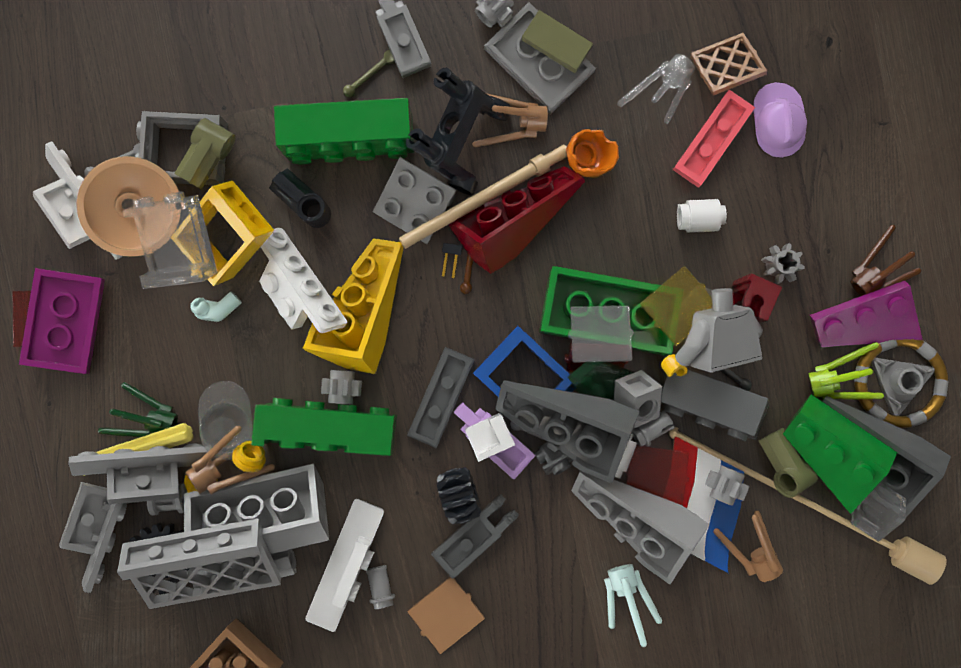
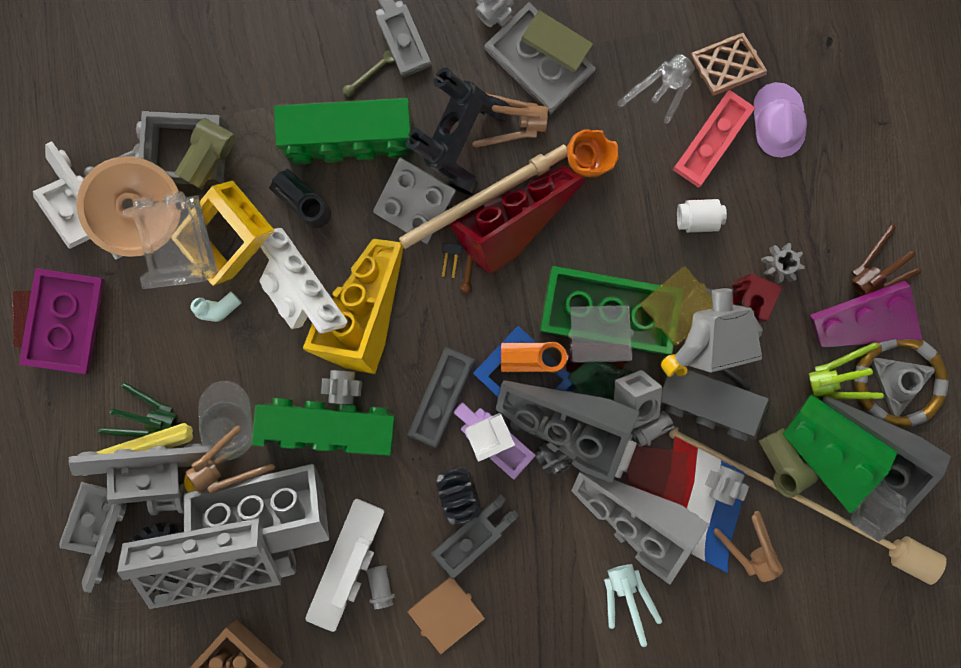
(249, 457): yellow plate -> none
(528, 357): none -> orange piece

